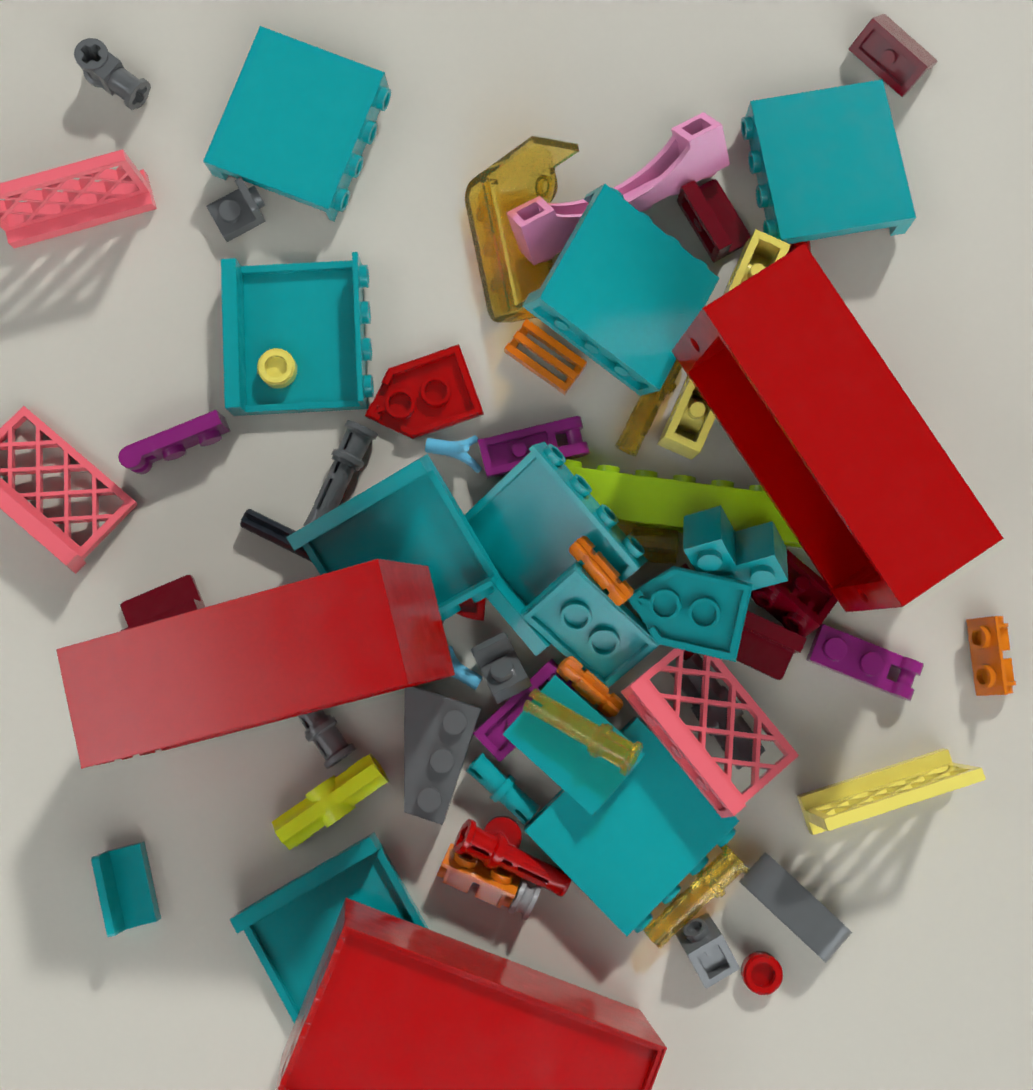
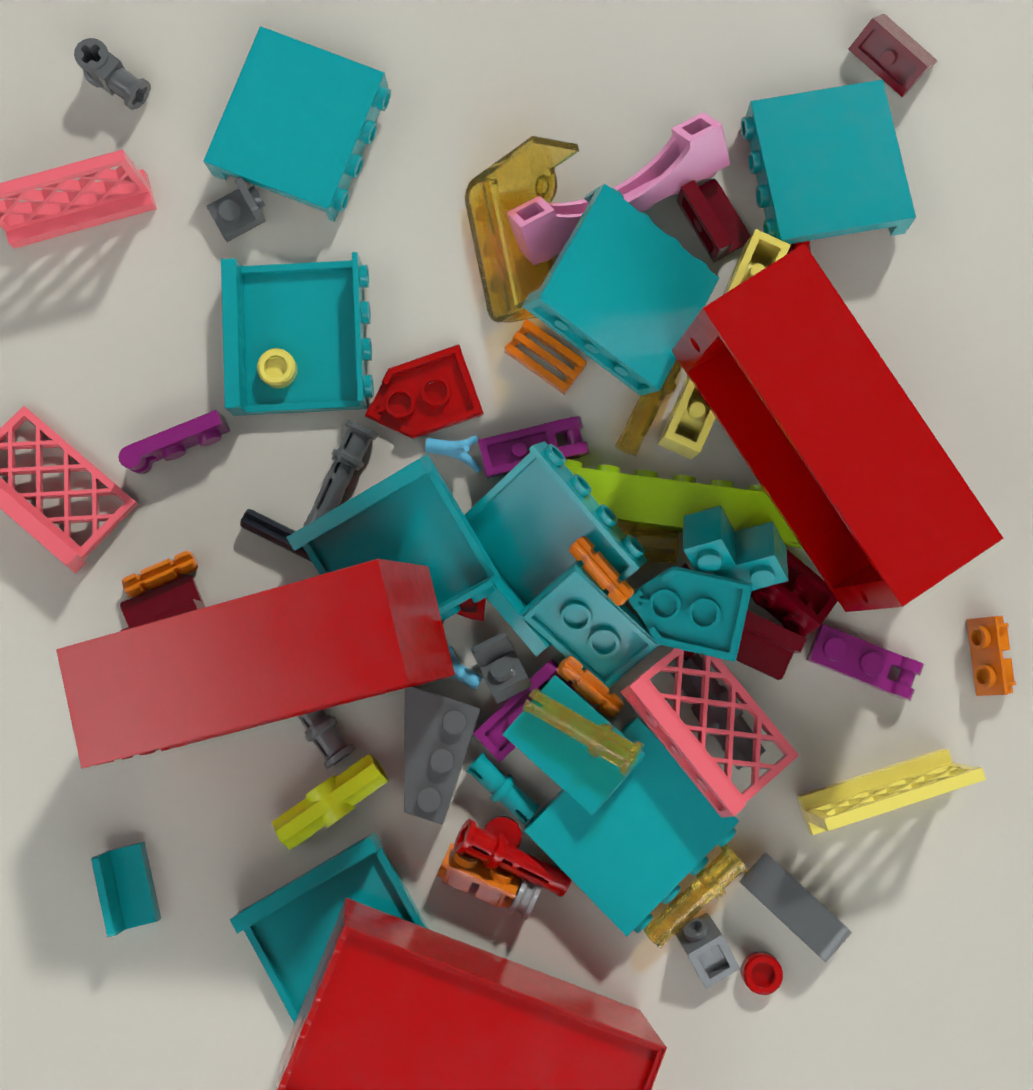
(159, 574): none -> orange axle

